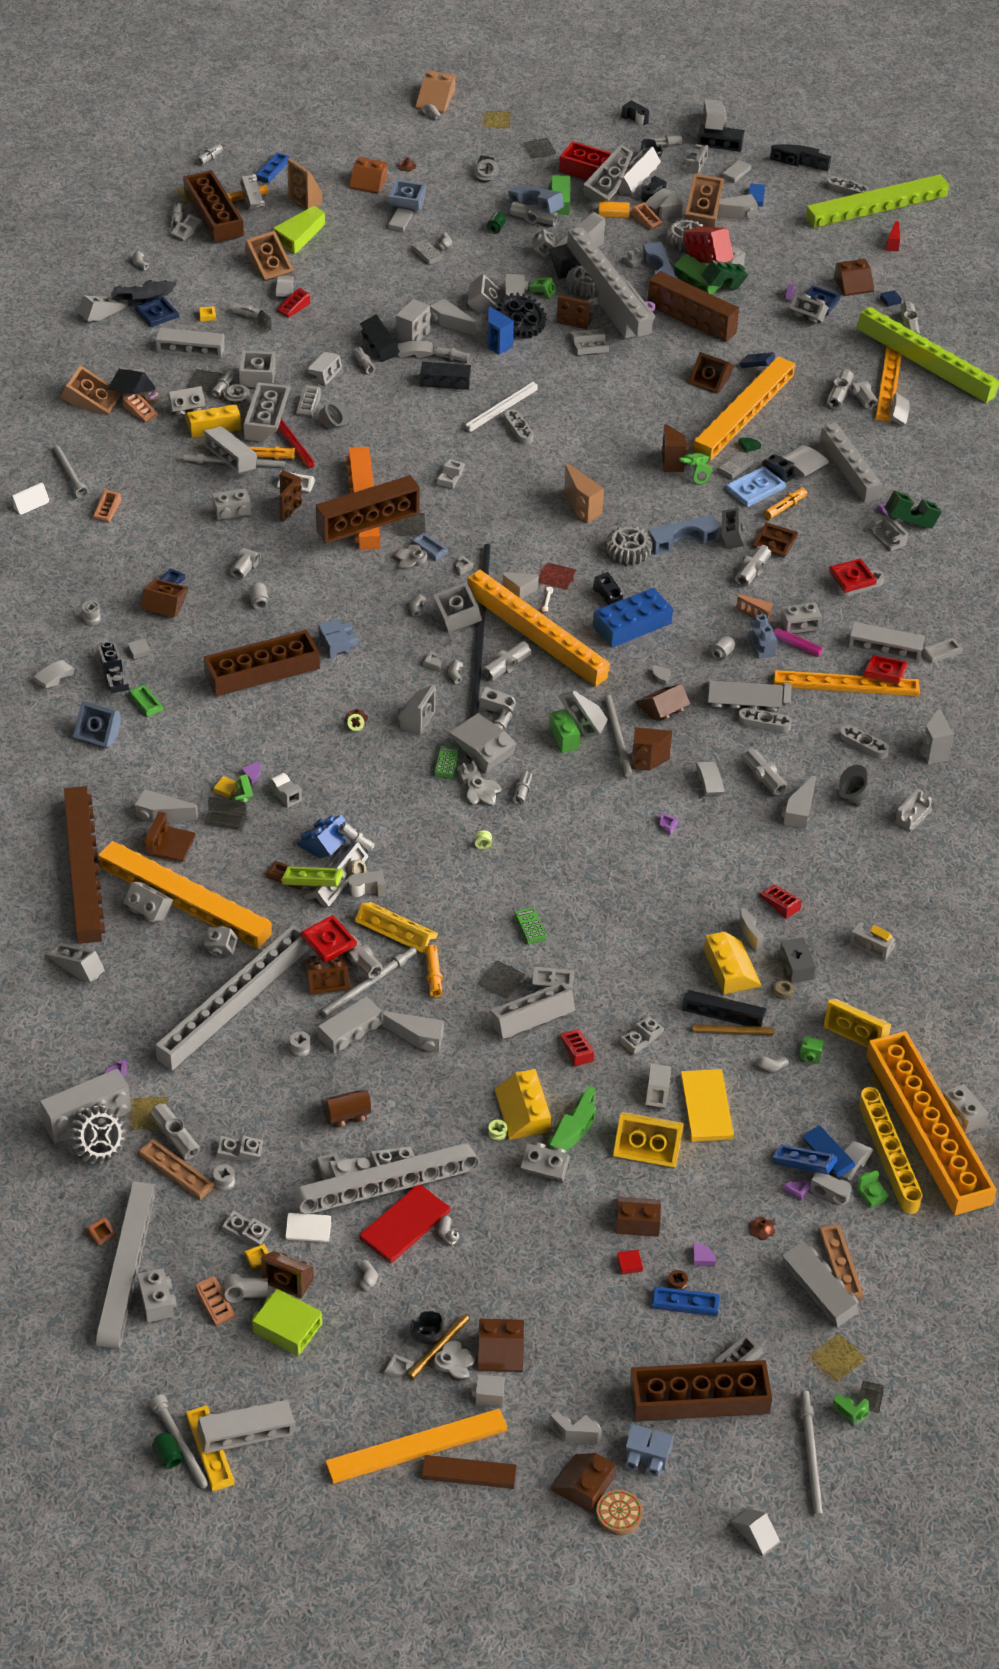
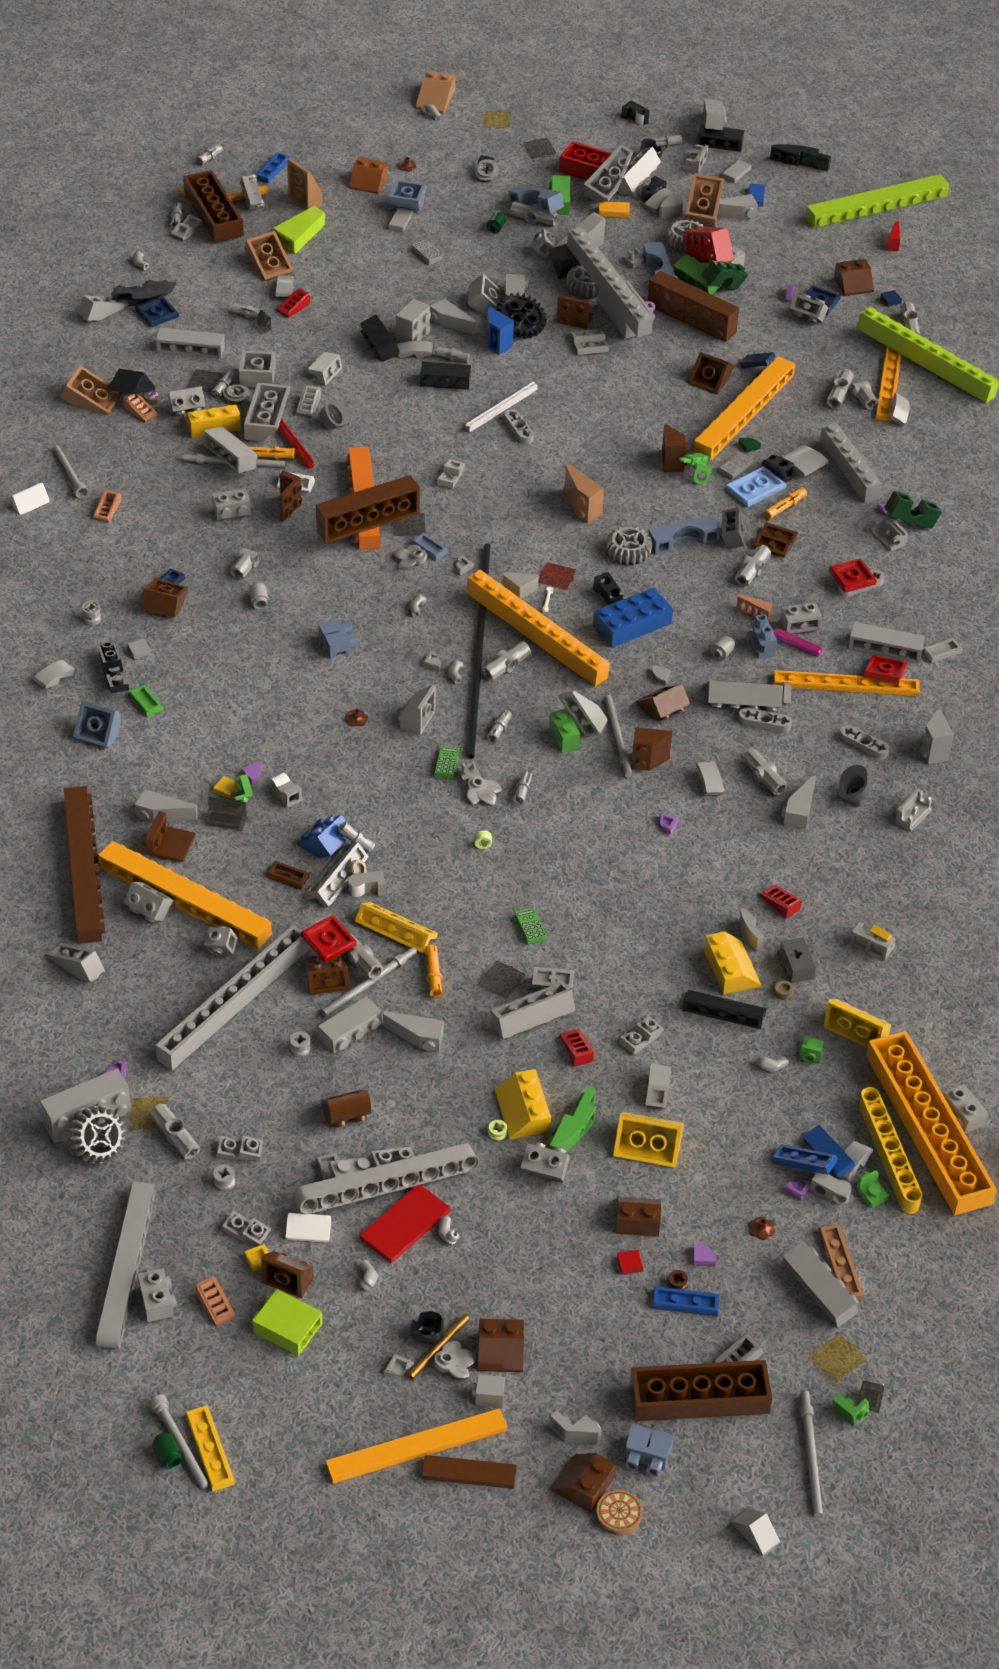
(100, 1231): dark orange slope -> none
(176, 1169): medium nougat tile -> none
(207, 313): yellow tile -> none
(244, 1288): light grey piece -> none
(245, 1426): light grey brick -> none
(261, 662): reddish brown brick -> none
(312, 876): lime tile -> none
(361, 721): yellowish green bush -> none
(364, 360): light grey pin -> none
(446, 241): light grey arm -> none
(457, 607): light grey brick -> none
(484, 742): light grey slope -> none
(496, 701): light grey leg -> none
(543, 285): bright green bracket -> none
(642, 210): nougat slope -> none
(707, 1105): yellow tile -> none
(732, 1029): pearl gold bar -> none
(840, 184): light grey beam -> none

